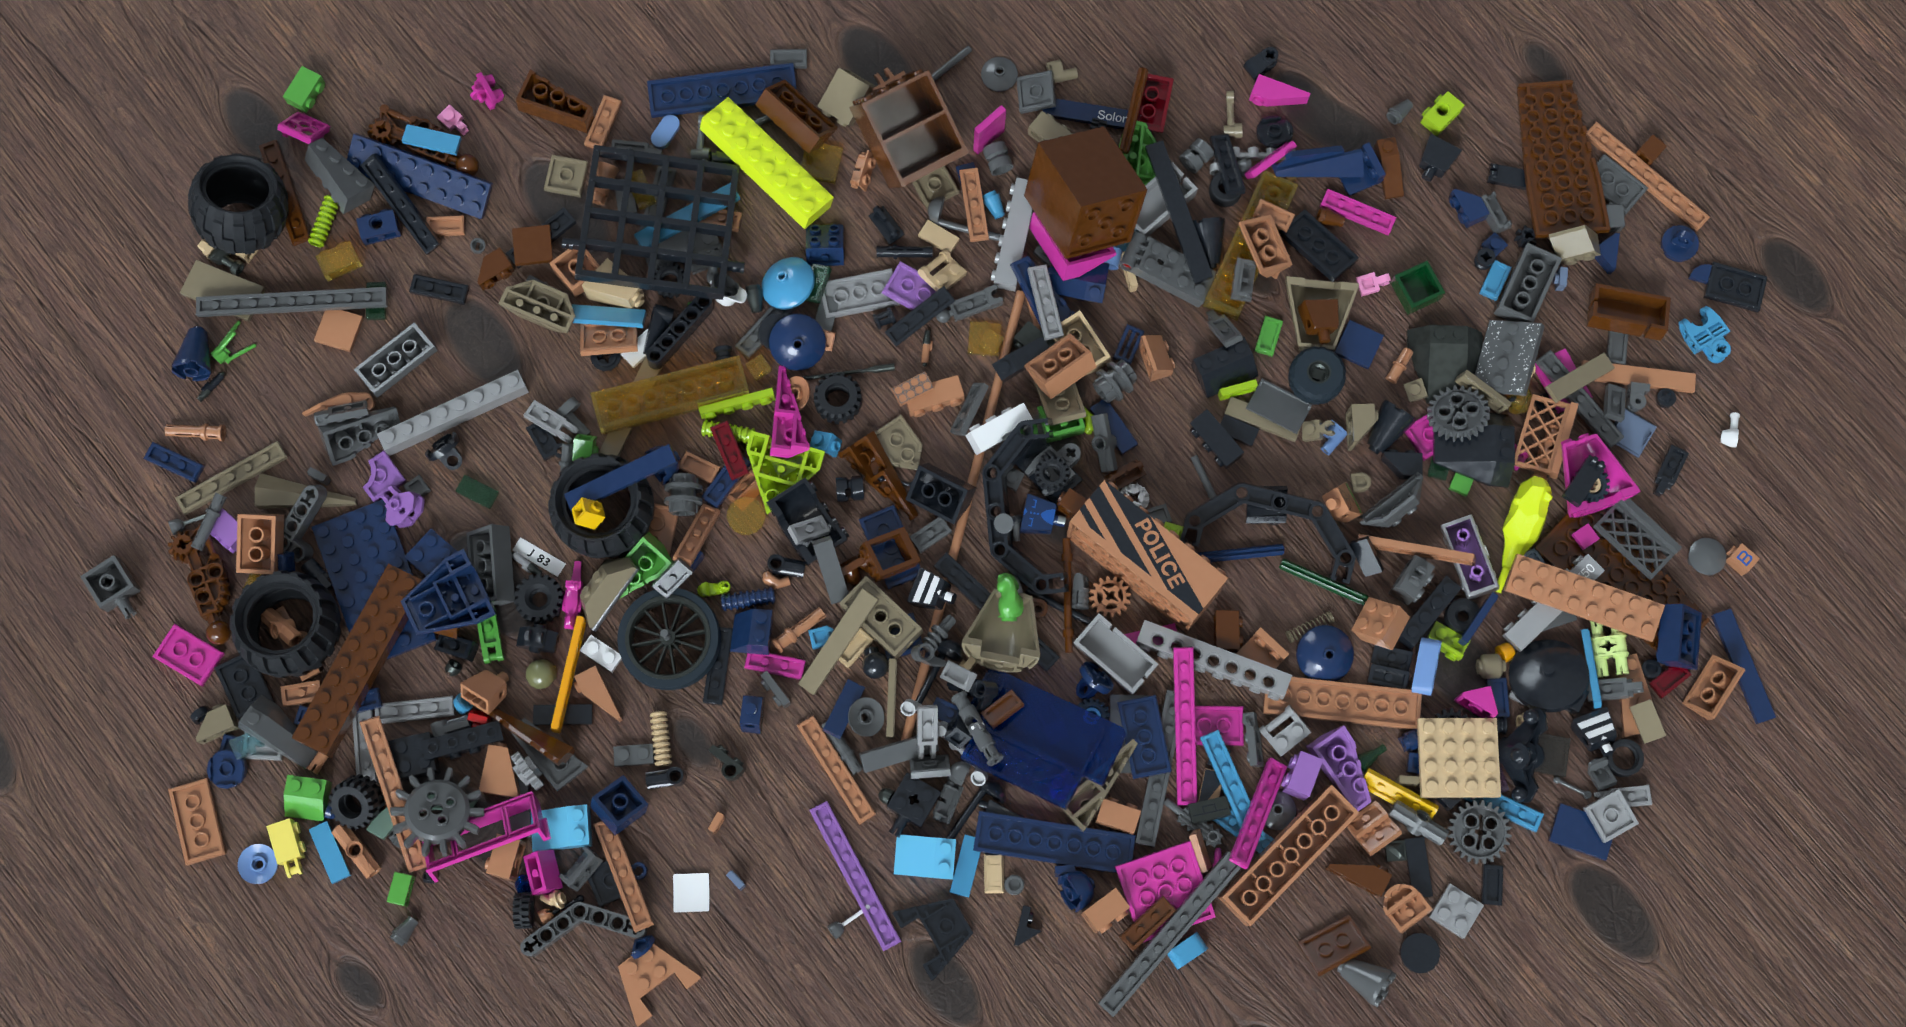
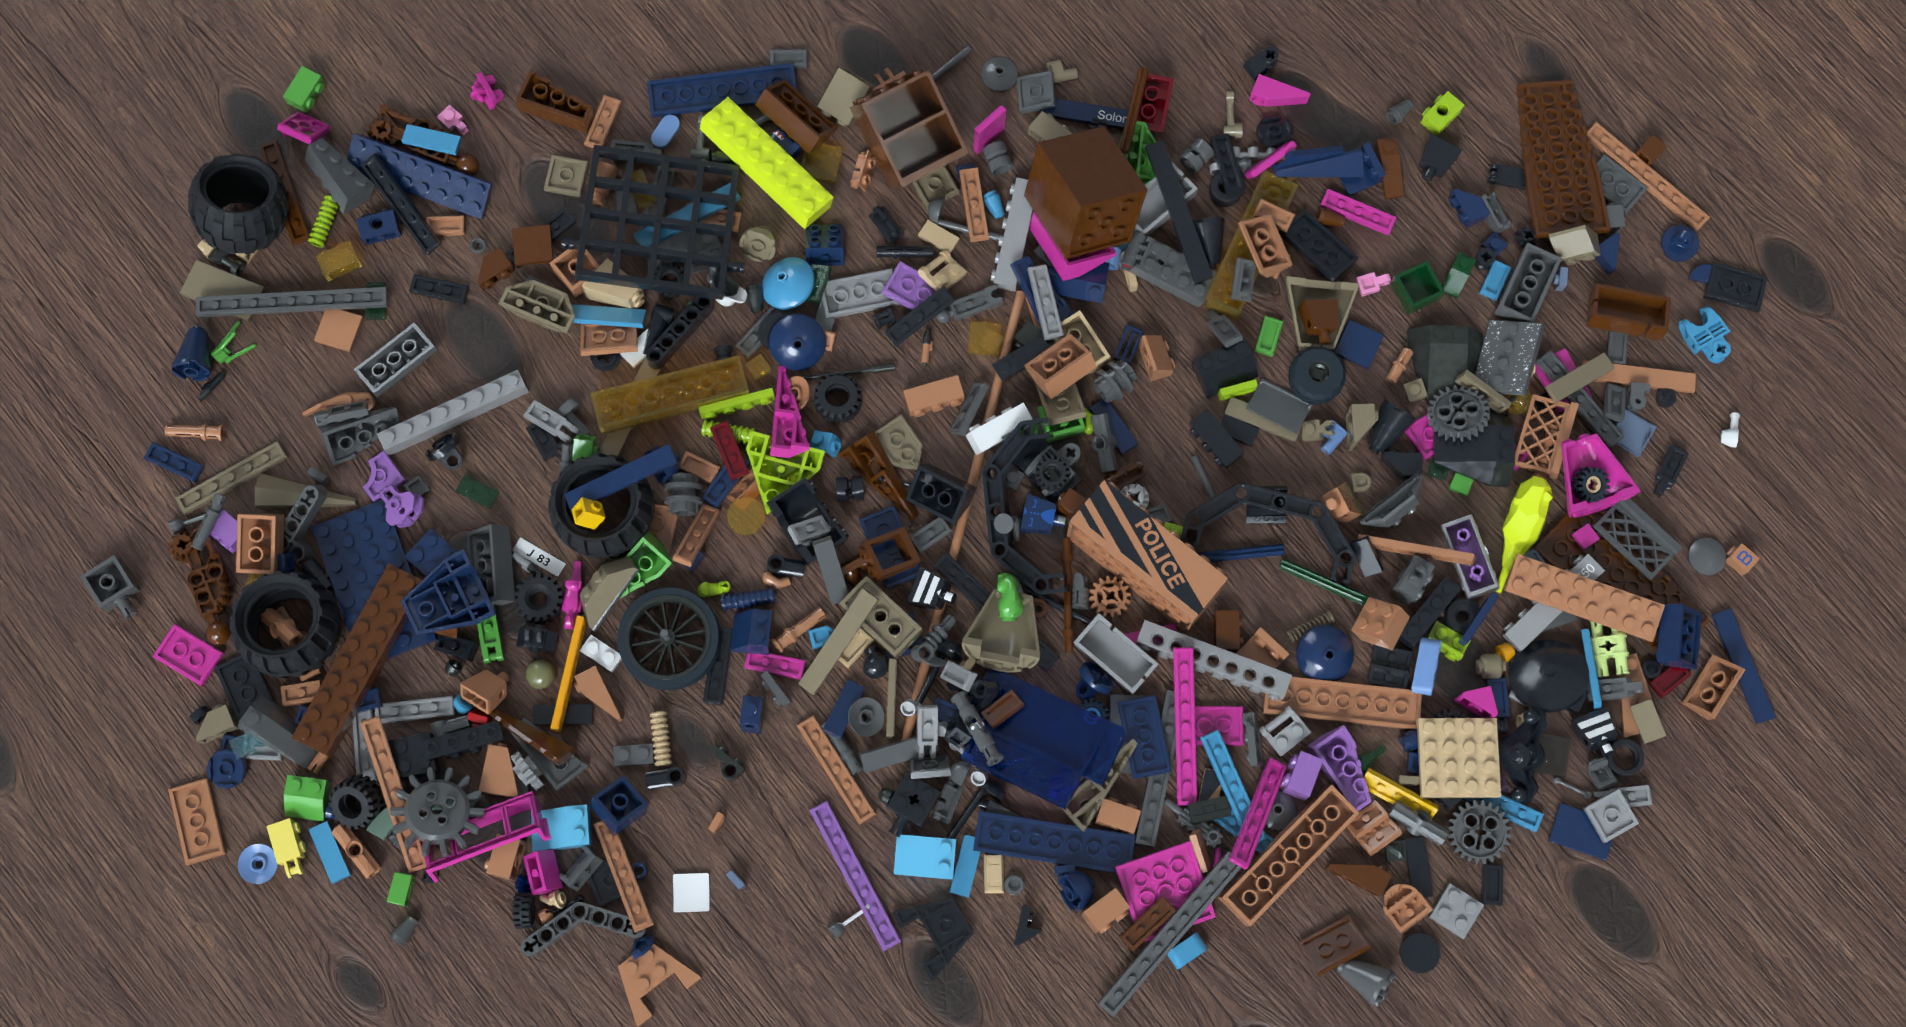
(672, 577): plate -> none
(758, 243): none -> dark tan tile
(787, 144): none -> dark blue leg
(912, 388): nougat tile -> none
(1458, 274): none -> dark green slope
(1583, 480): black hinge -> none

